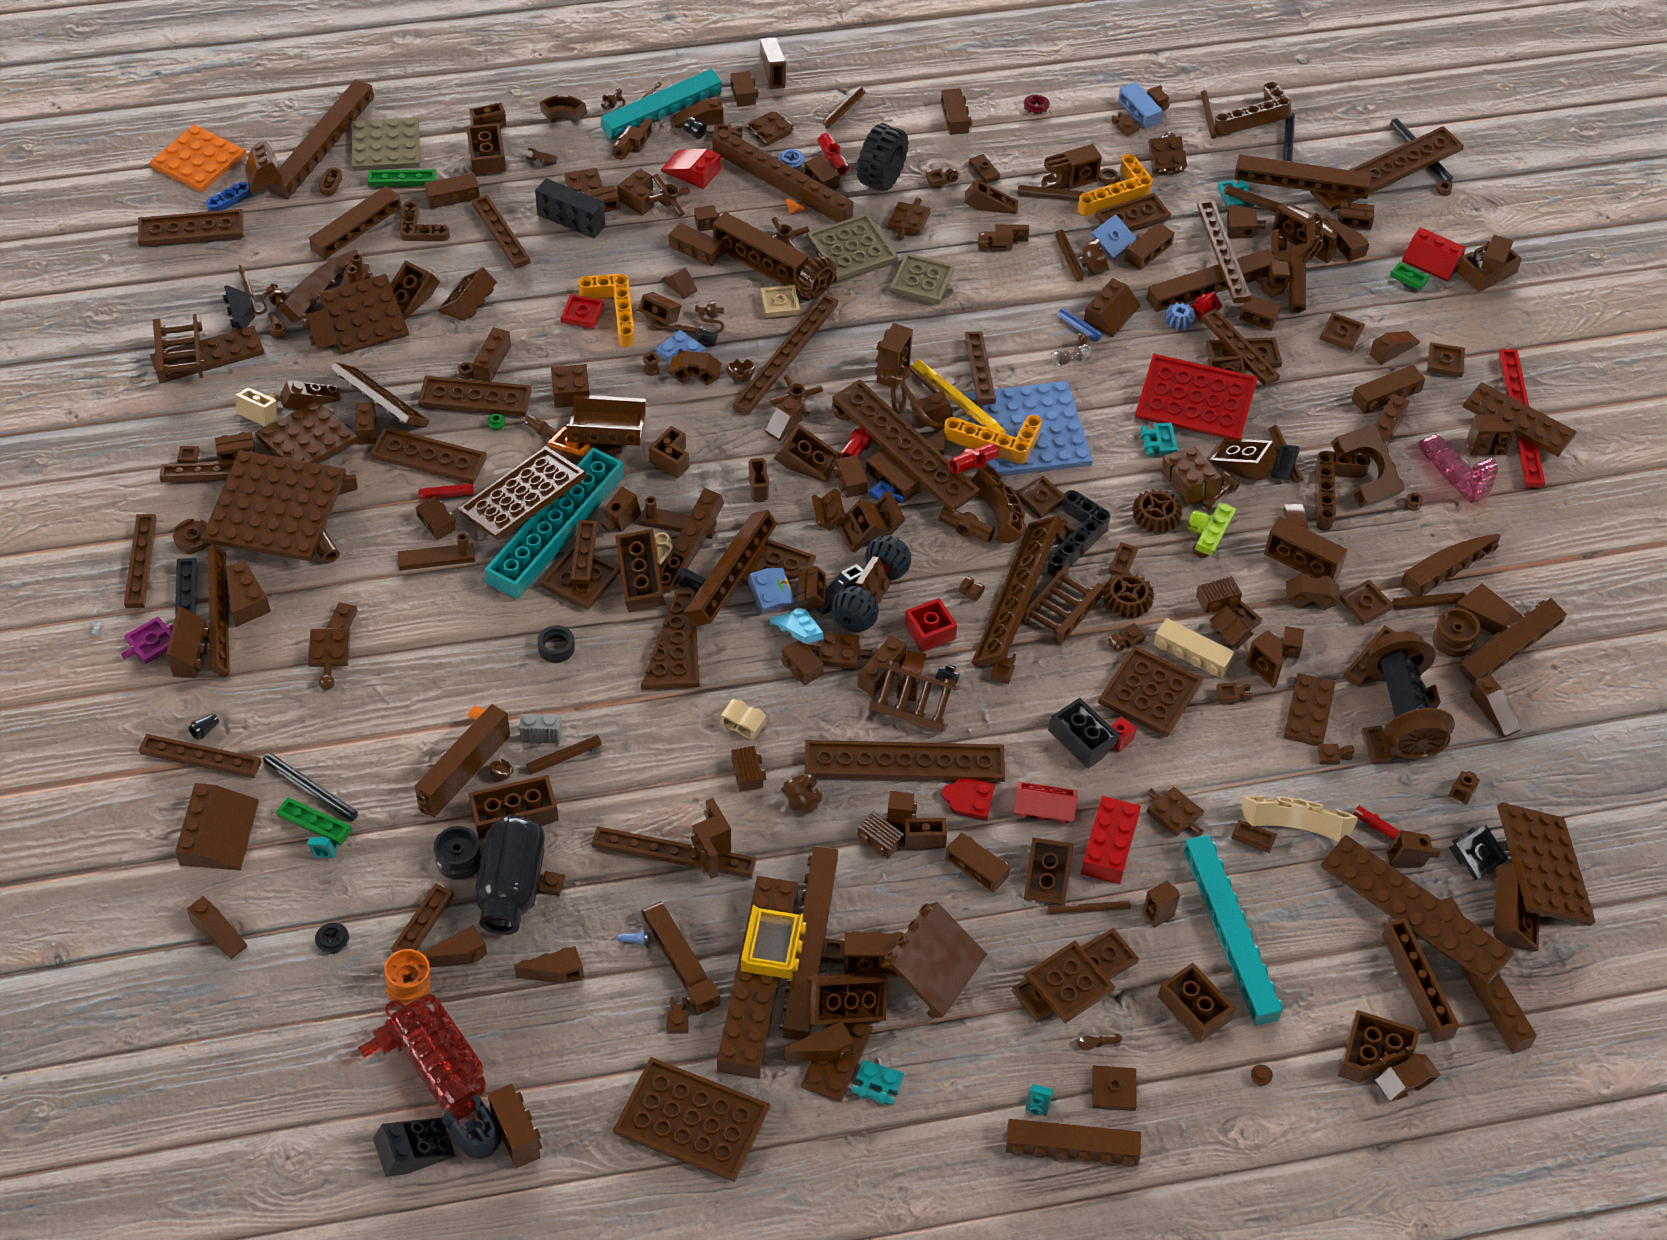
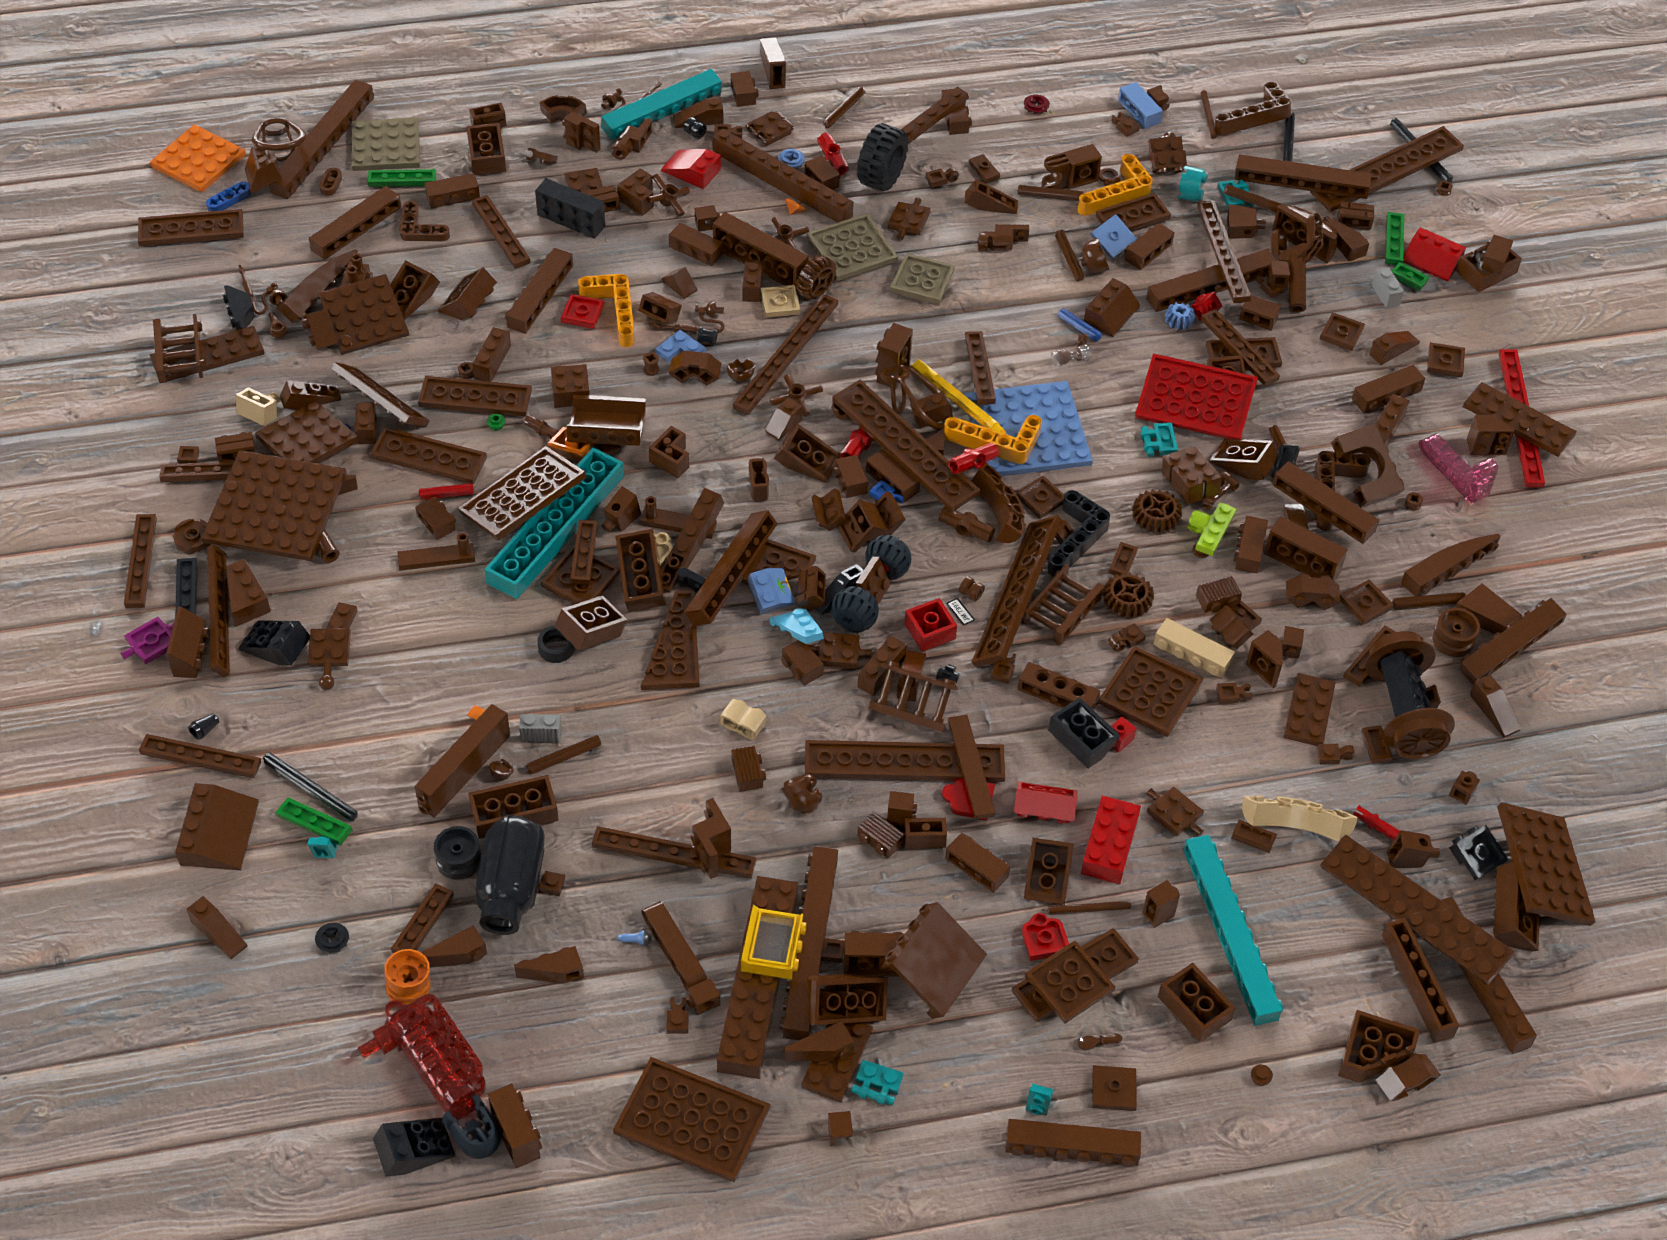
(276, 641): none -> black slope
(278, 147): none -> reddish brown animal
(539, 290): none -> reddish brown brick
(581, 132): none -> reddish brown plate
(590, 622): none -> reddish brown brick
(752, 282): none -> reddish brown brick
(839, 1126): none -> reddish brown panel
(935, 113): none -> reddish brown plate
(960, 611): none -> sticker
(971, 767): none -> reddish brown tile
(1043, 936): none -> red plate
(1055, 687): none -> reddish brown brick
(1192, 183): none -> teal brick
(1250, 544): none -> reddish brown brick
(1325, 502): none -> reddish brown brick
(1387, 288): none -> light grey brick
(1394, 238): none -> green plate

